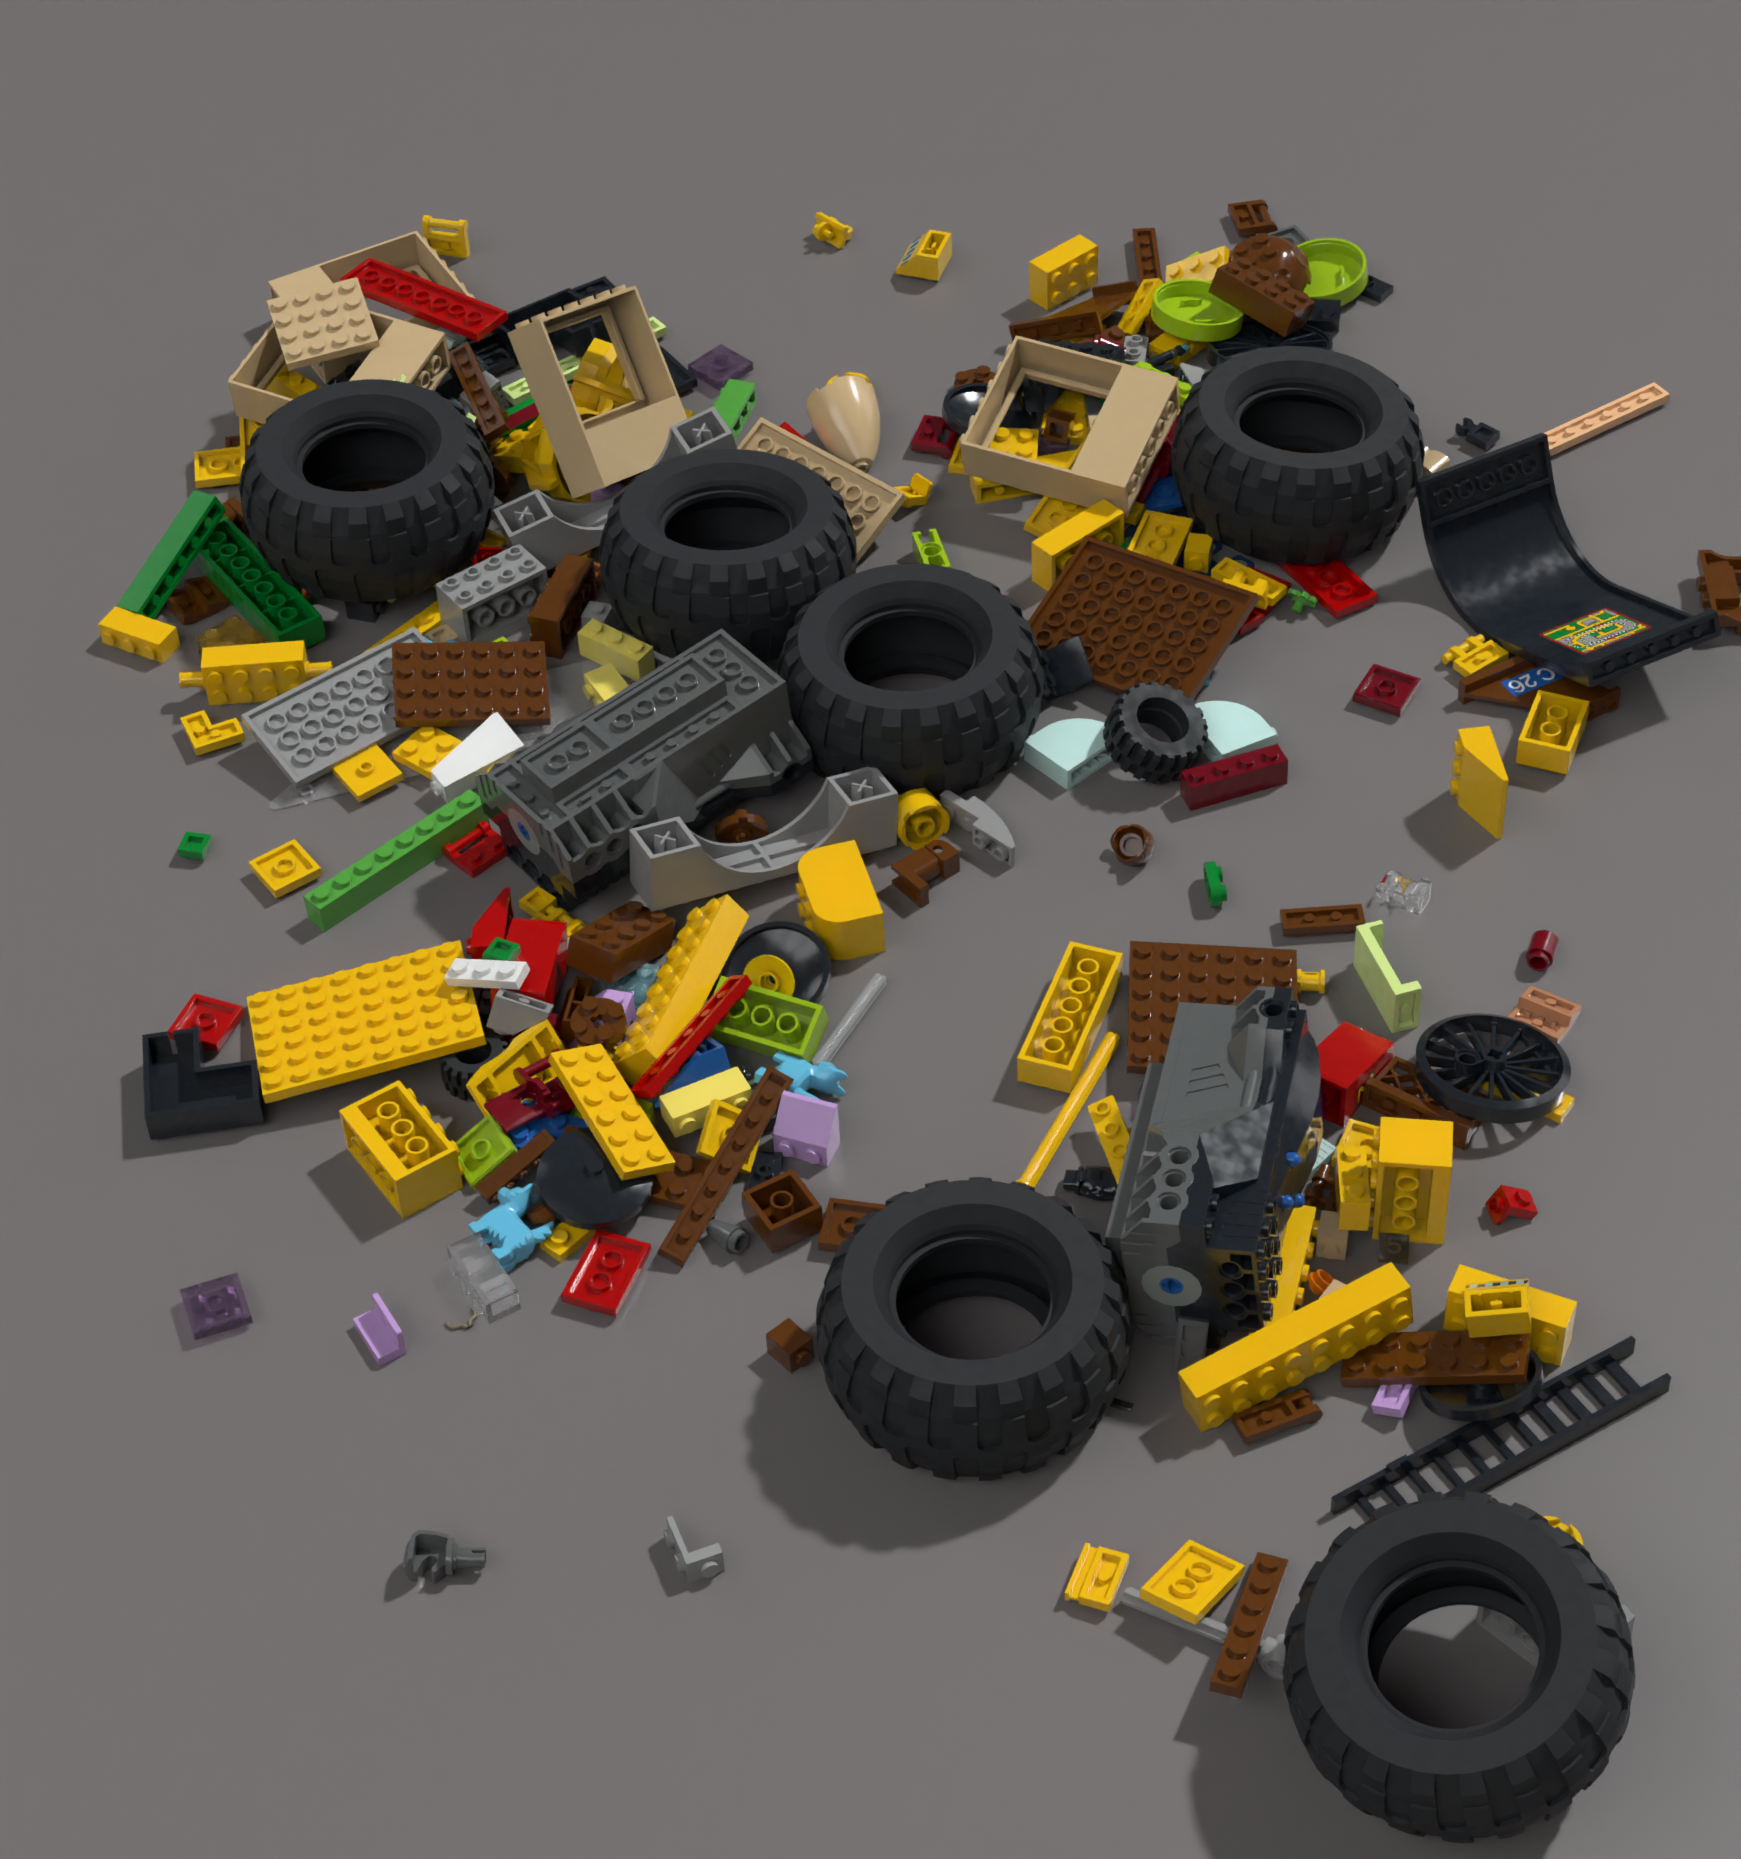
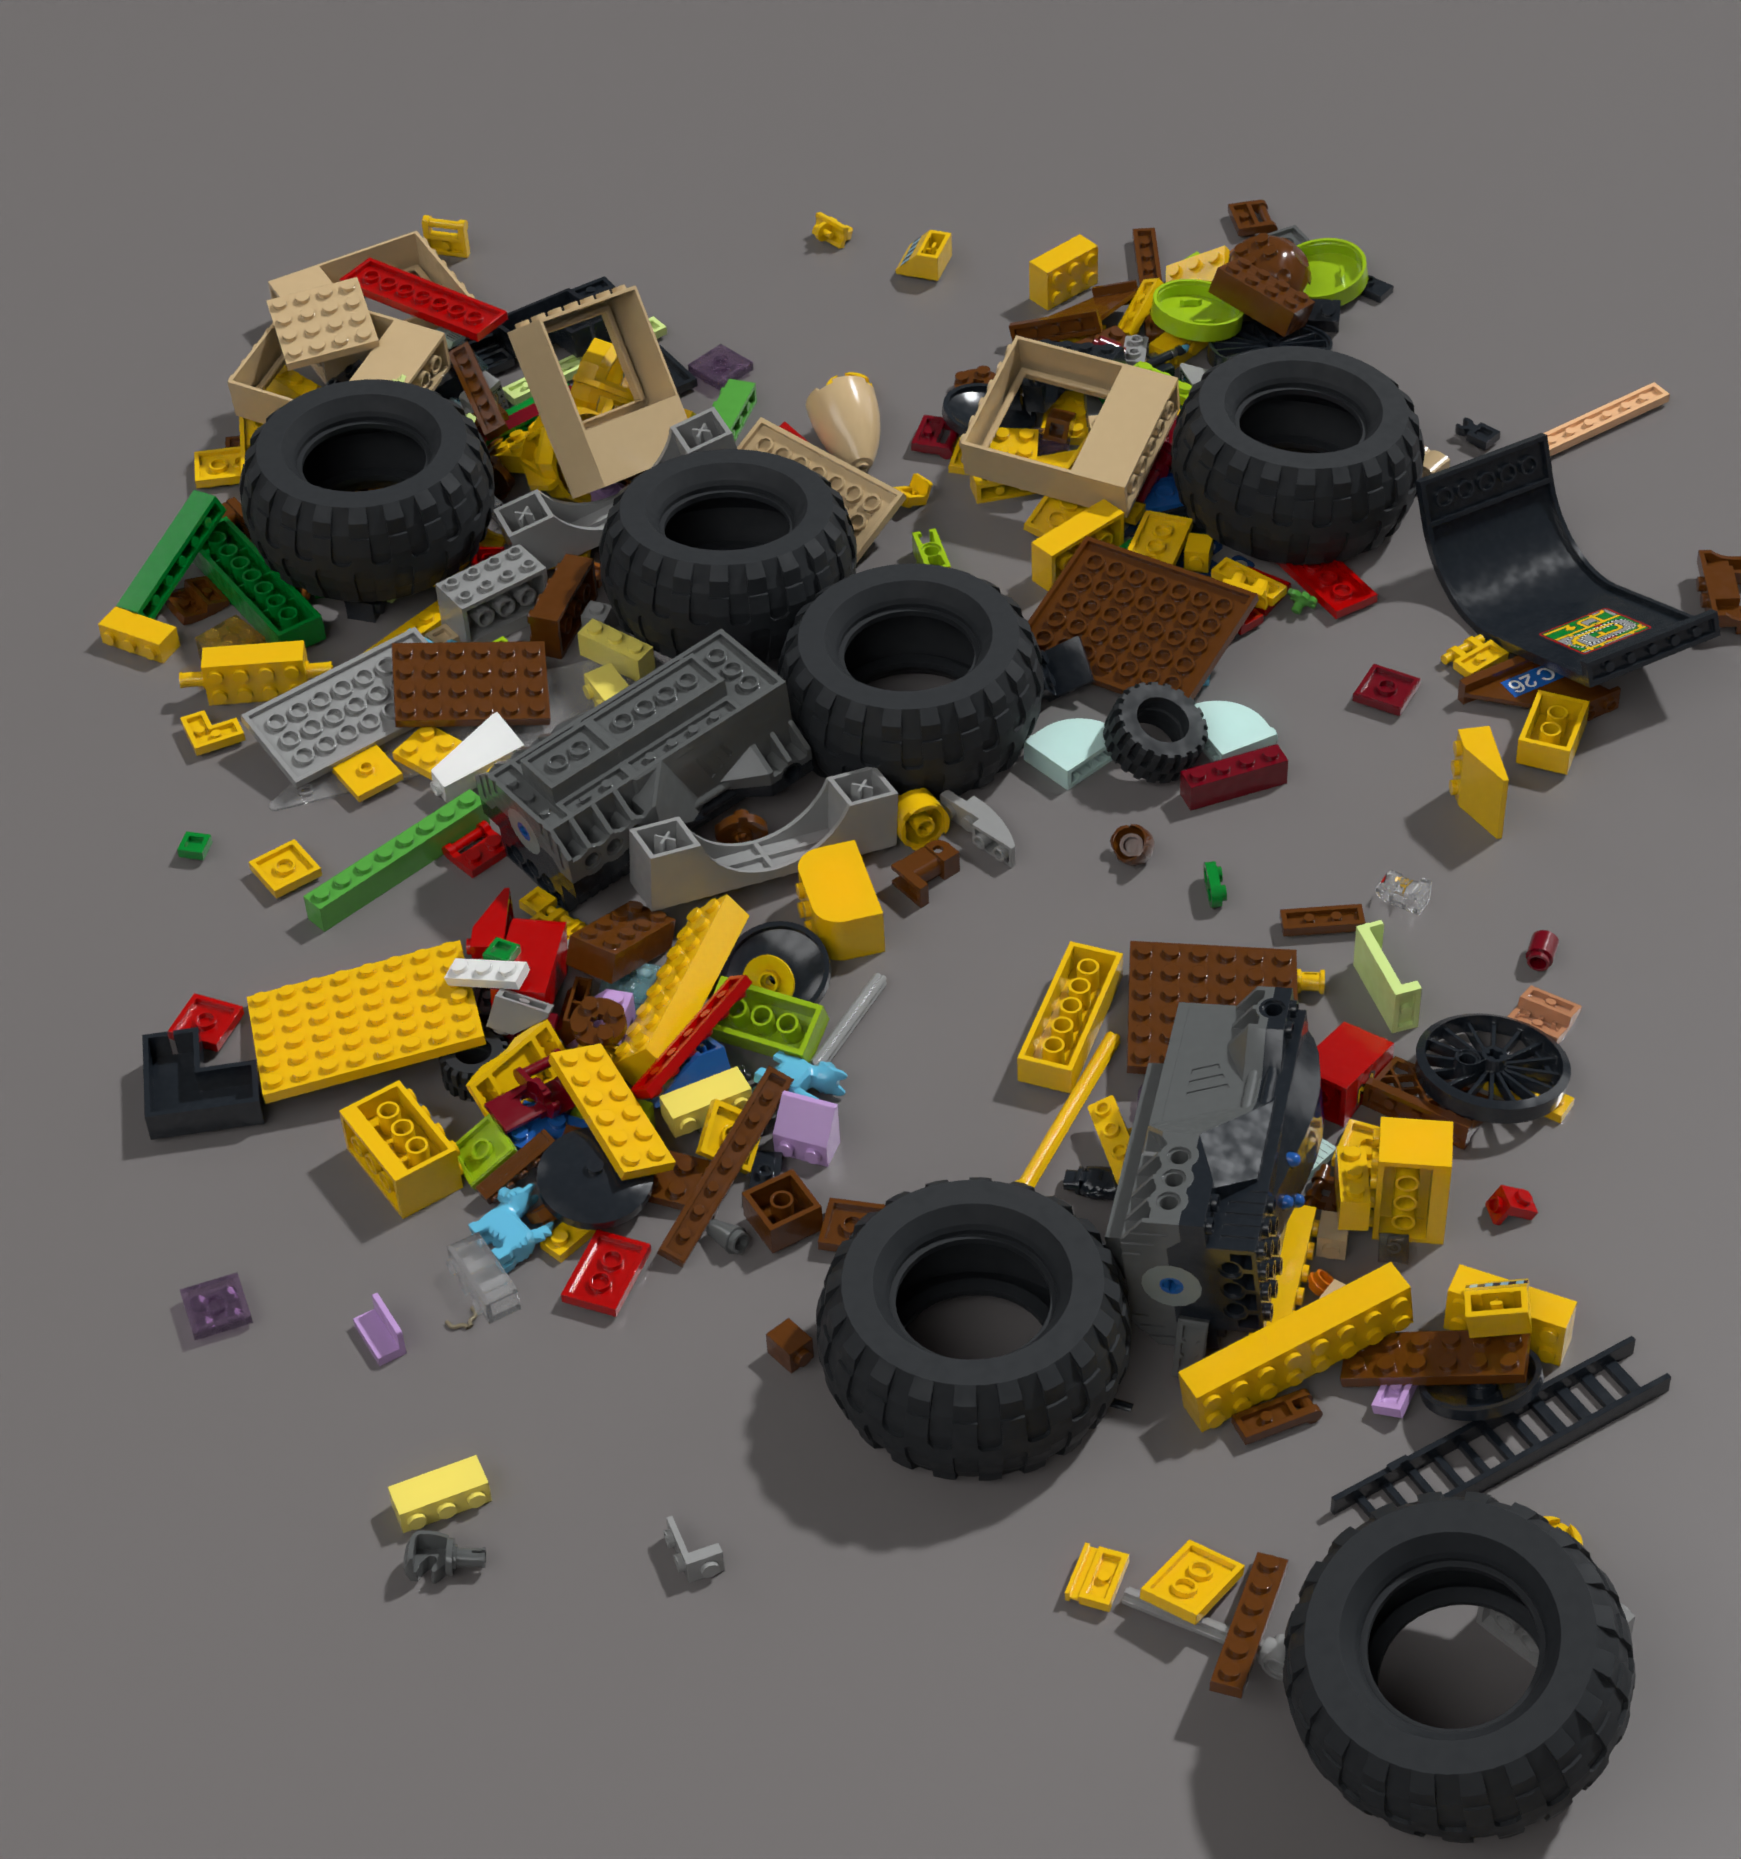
(439, 1494): none -> light yellow brick

